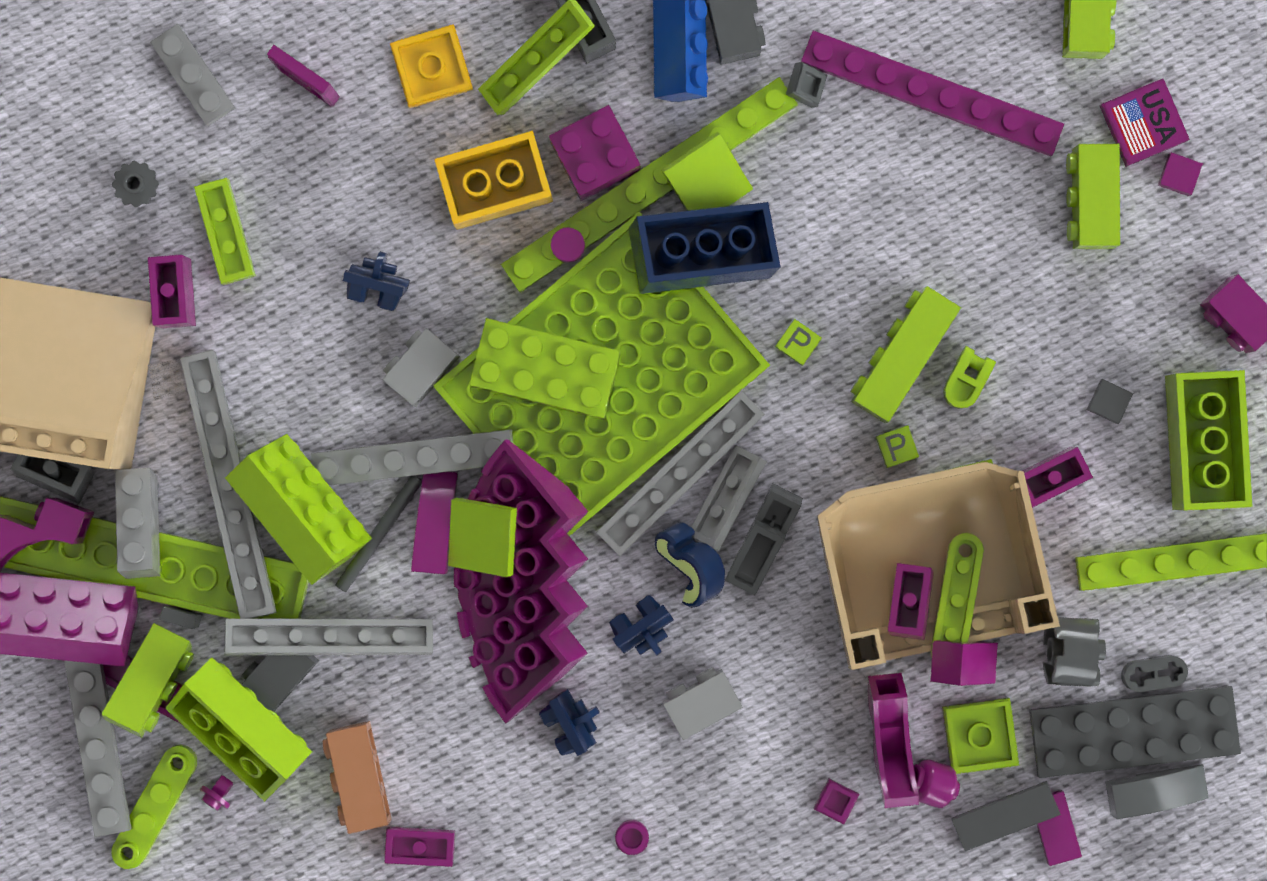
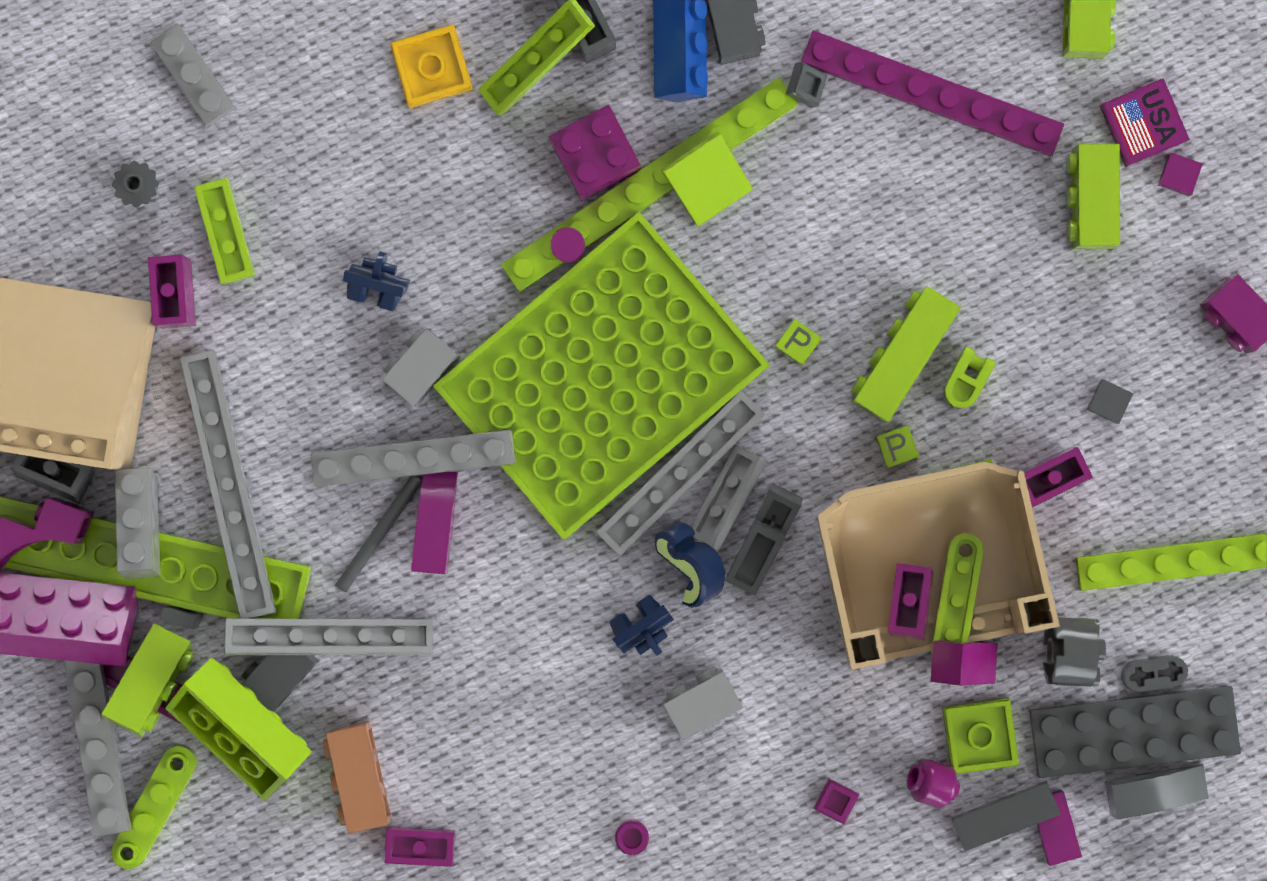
(215, 797): magenta plate -> none
(298, 508): lime brick -> none
(303, 76): magenta tile -> none
(482, 537): lime tile -> none
(493, 180): yellow brick -> none
(509, 611): magenta brick -> none
(545, 368): lime brick -> none
(574, 720): dark blue hips -> none
(704, 247): dark blue brick -> none
(892, 740): magenta arch -> none
(1208, 440): lime brick -> none

